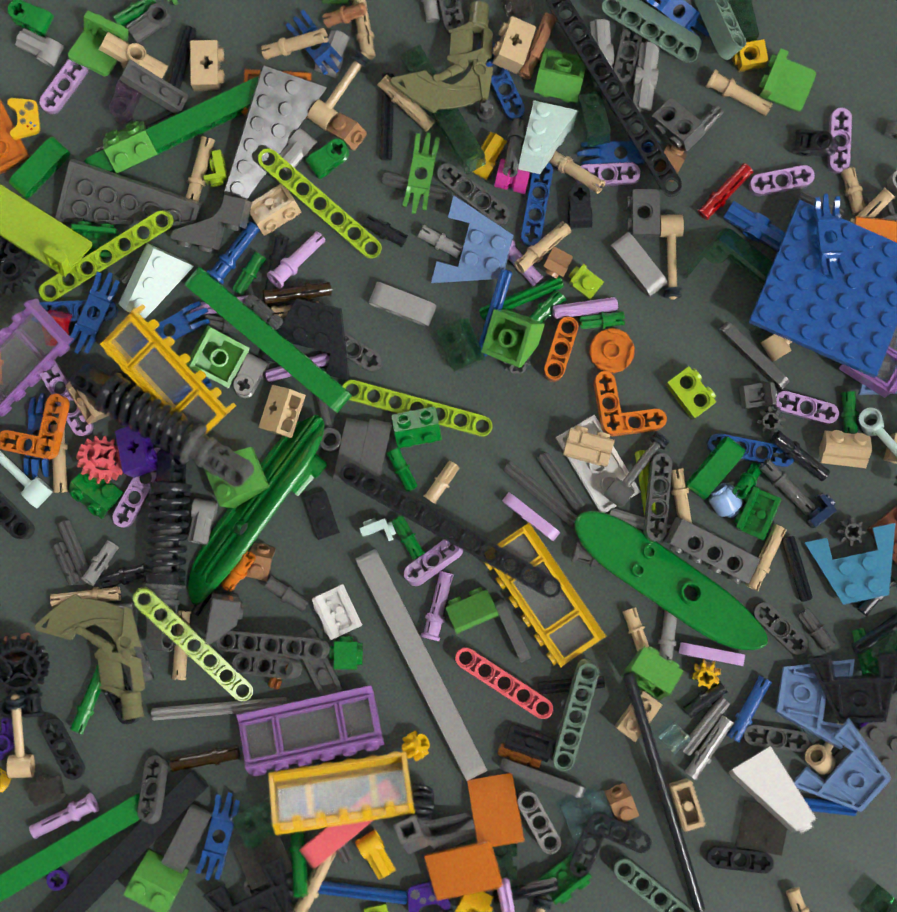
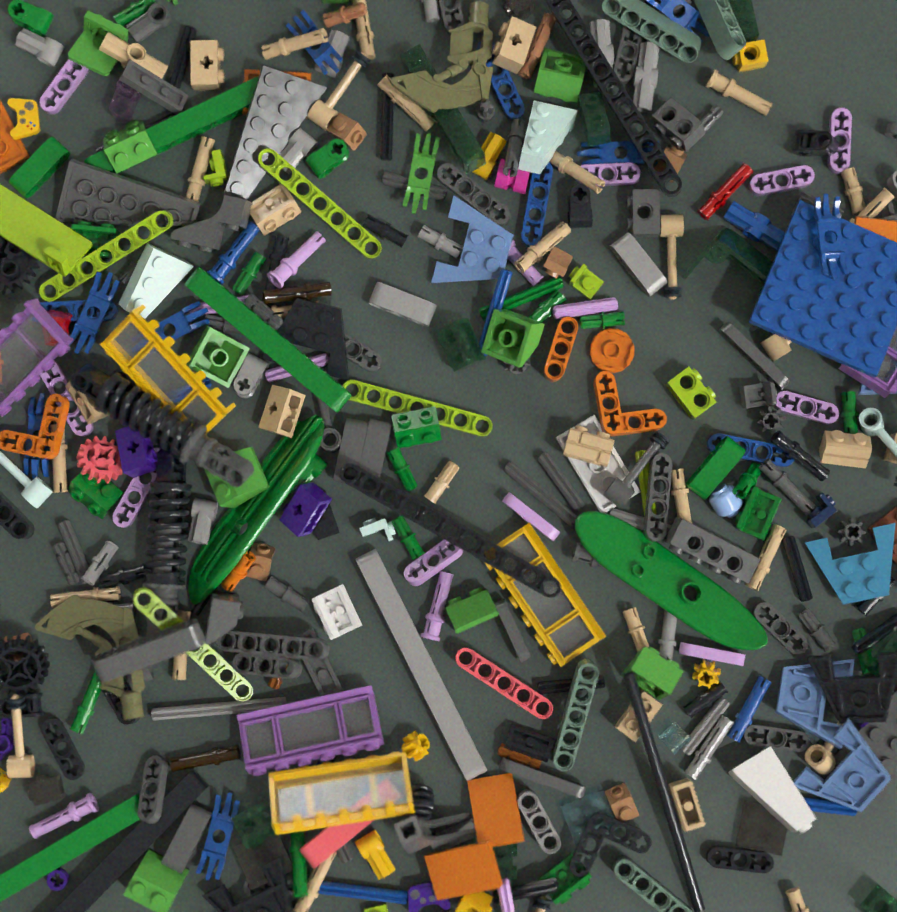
(148, 650): none -> dark grey beam
(305, 509): none -> dark purple brick
(346, 653): green brick -> none
(786, 82): bright green bracket -> none

